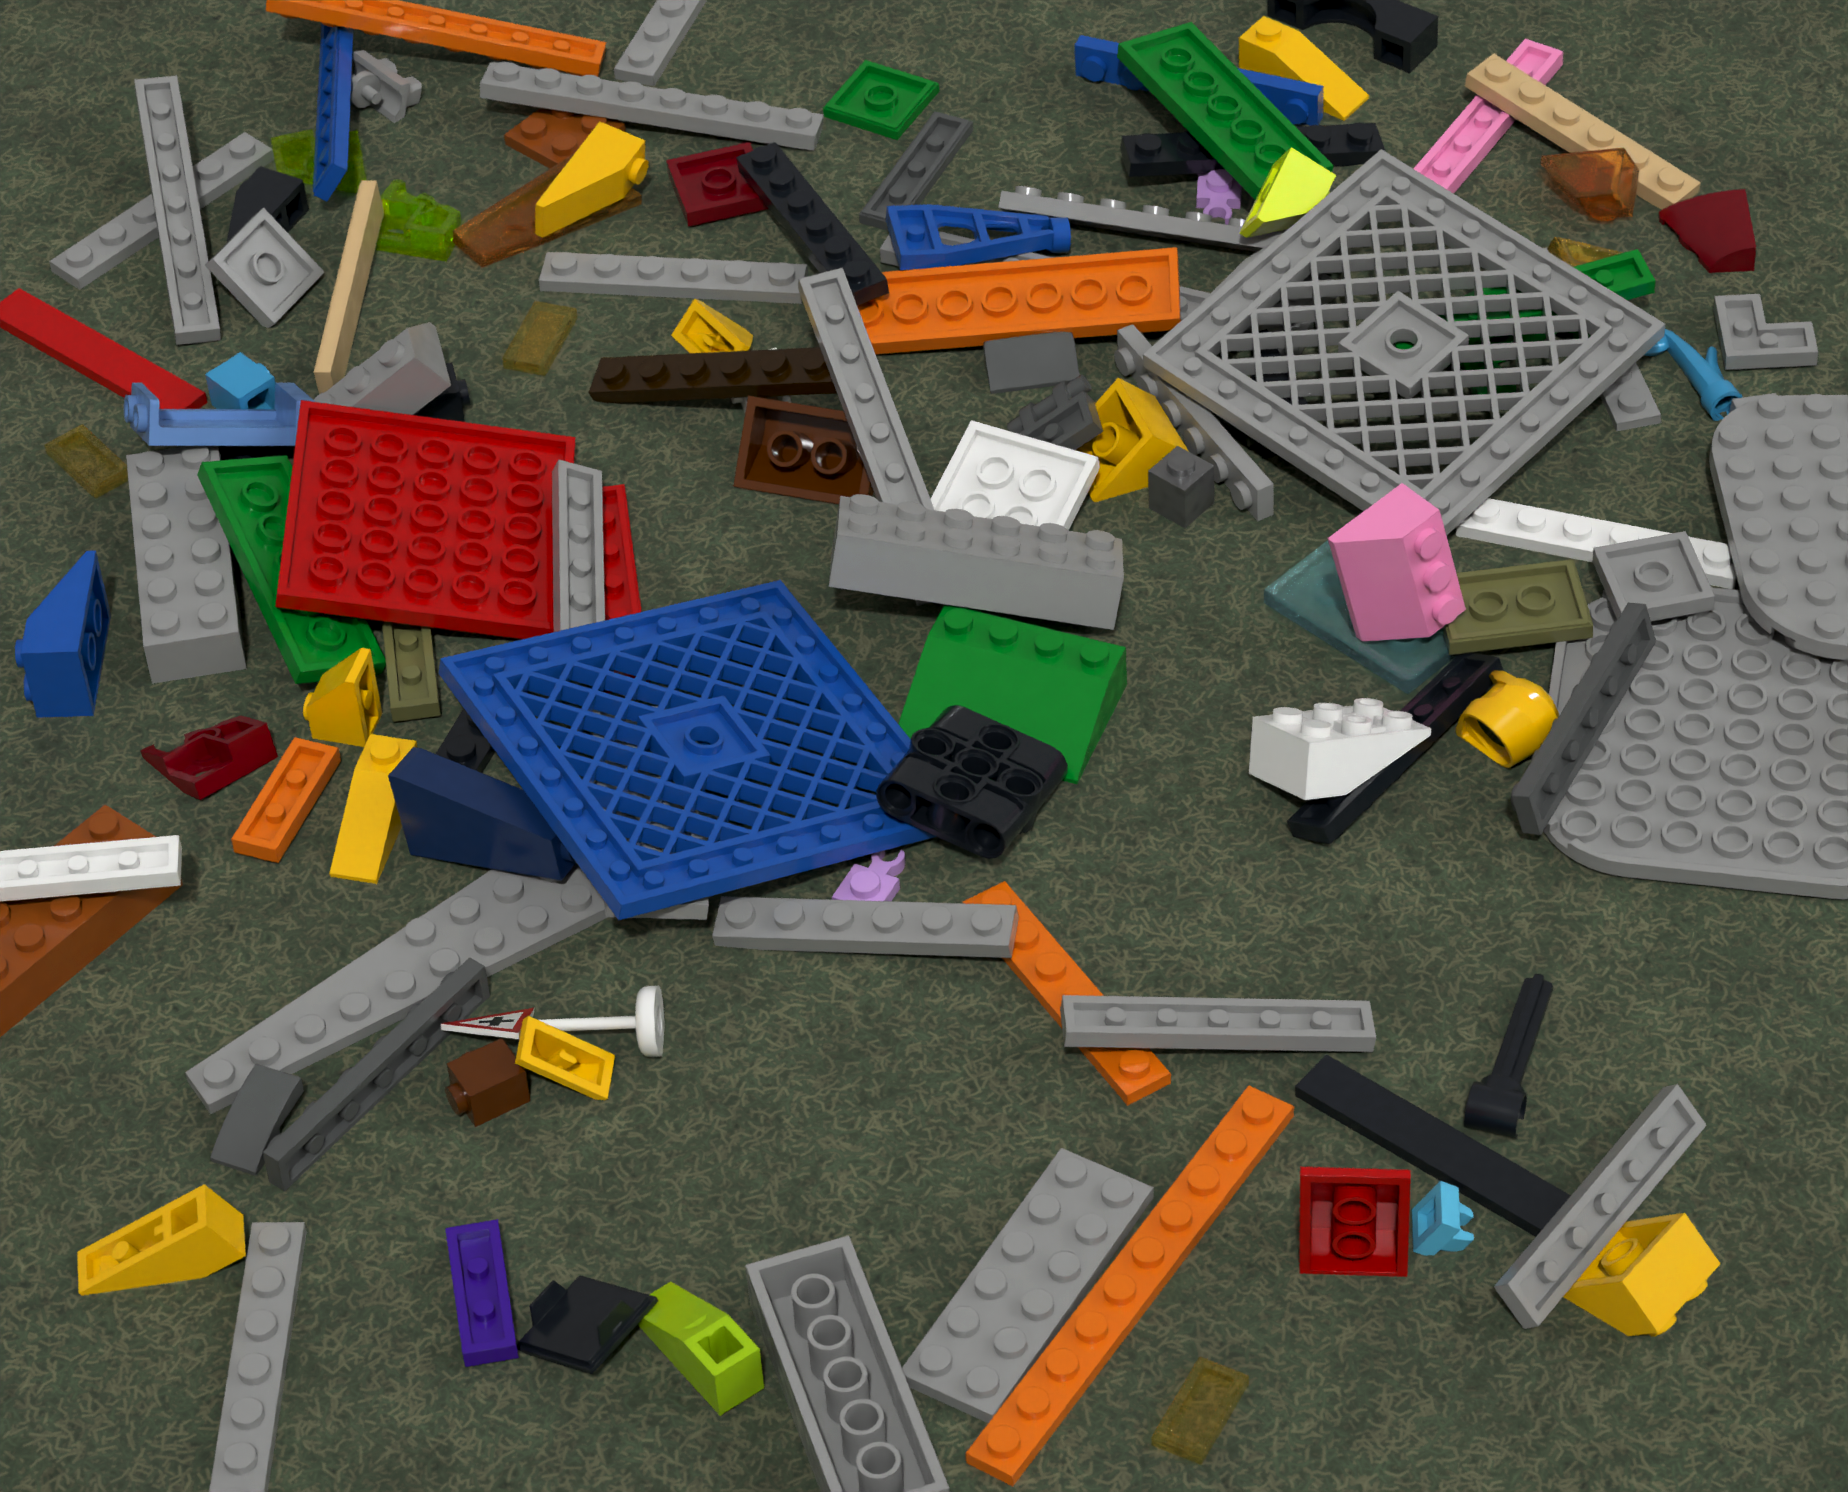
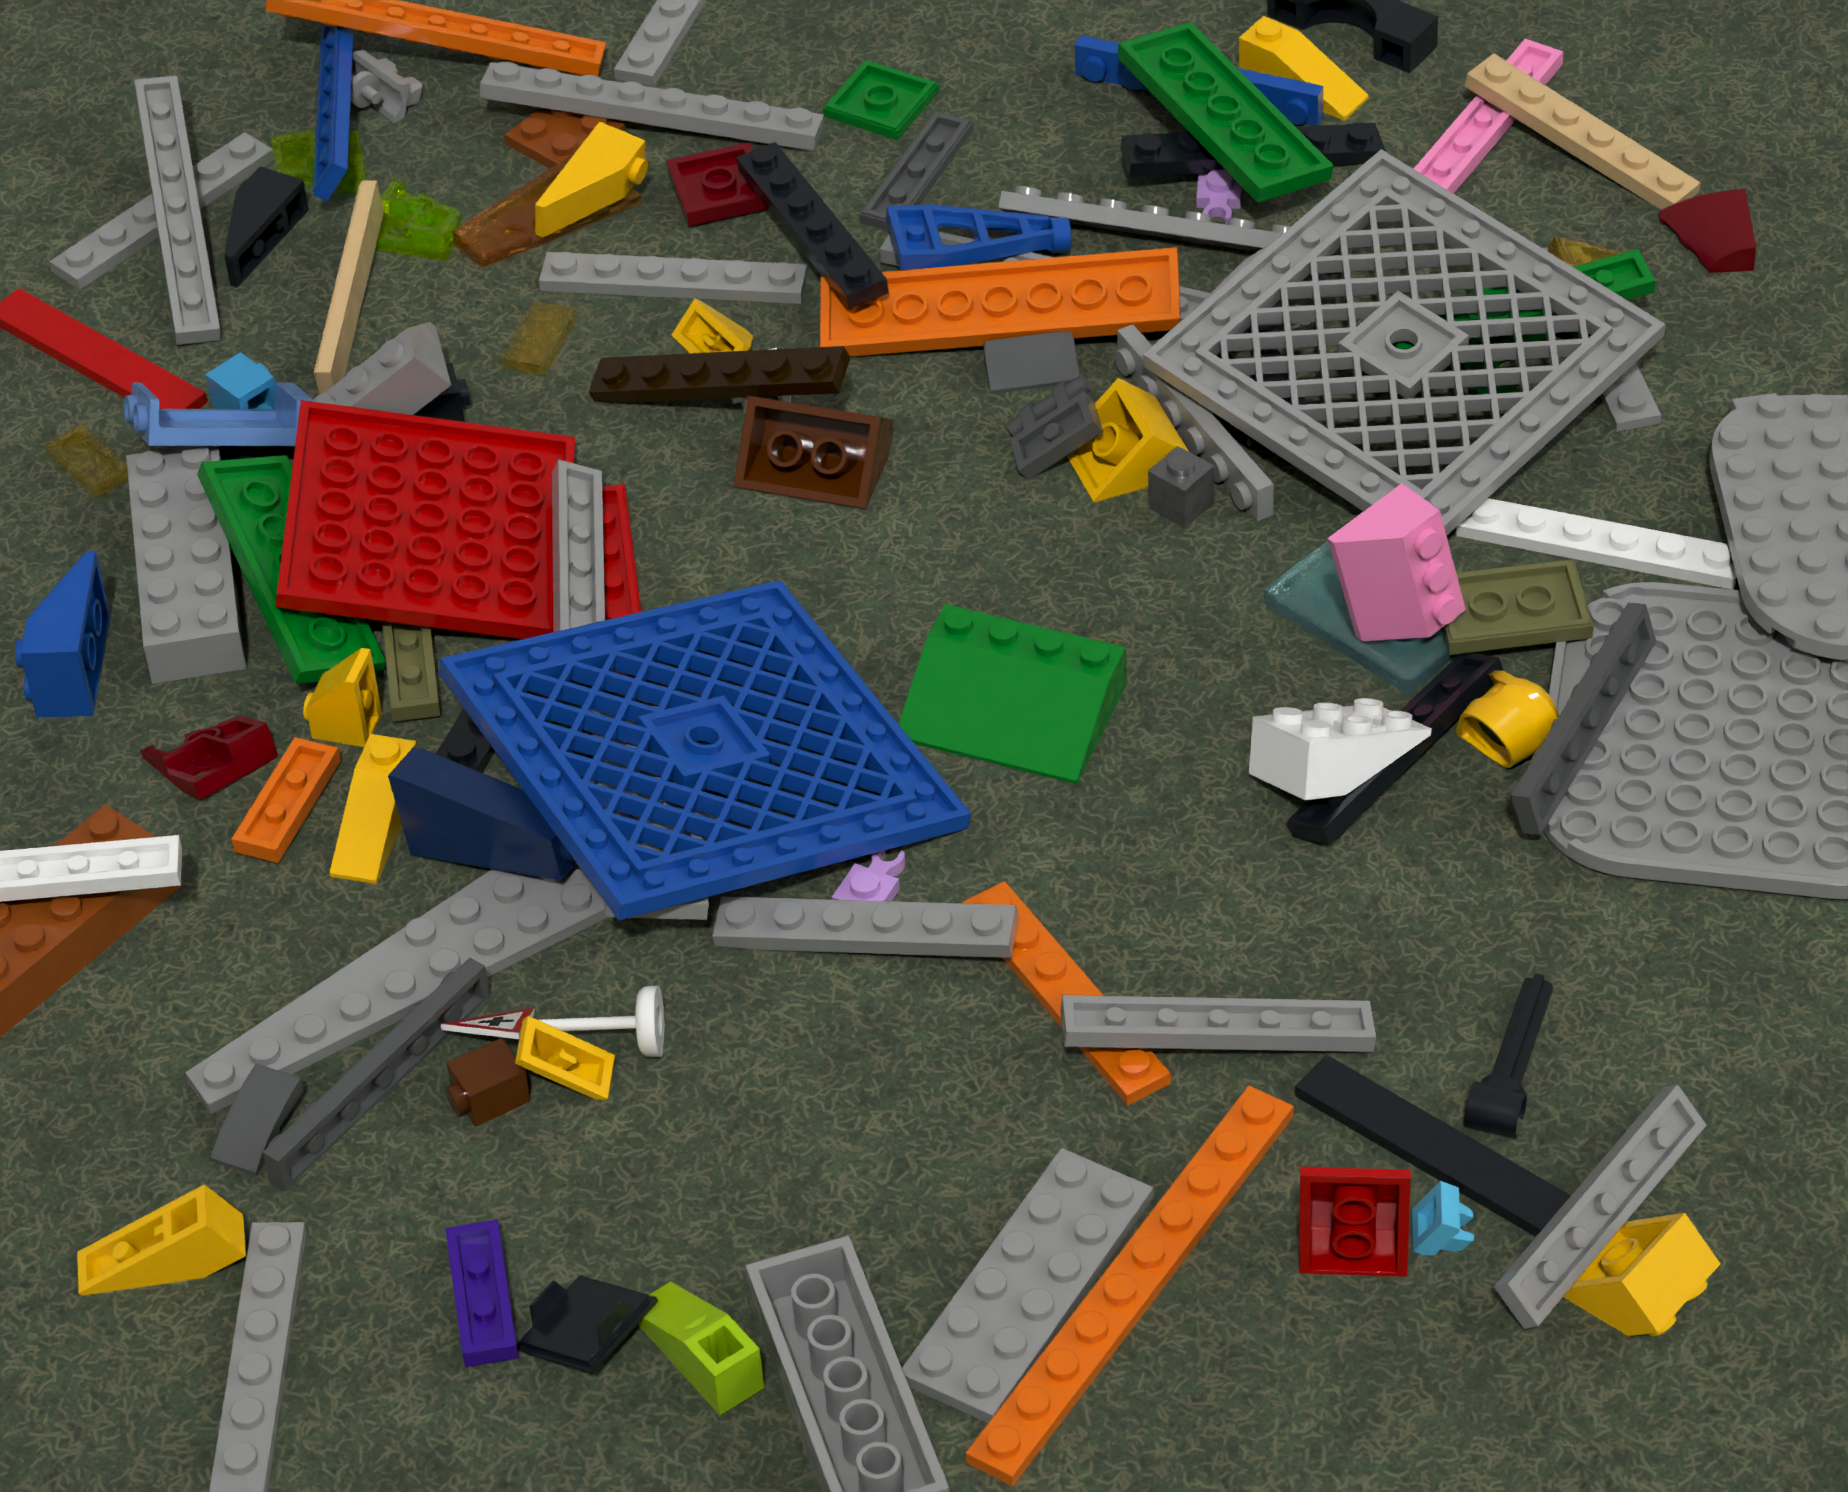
(264, 268): light grey plate -> none
(862, 390): light grey plate -> none
(972, 781): black connector -> none
(977, 561): light grey brick -> none
(1015, 478): white plate -> none
(1200, 1410): clear yellow tile -> none
(1287, 194): neon yellow slope -> none
(1596, 181): clear orange slope -> none
(1655, 573): light grey plate -> none
(1702, 373): dark azure plant -> none
(1753, 344): light grey plate -> none

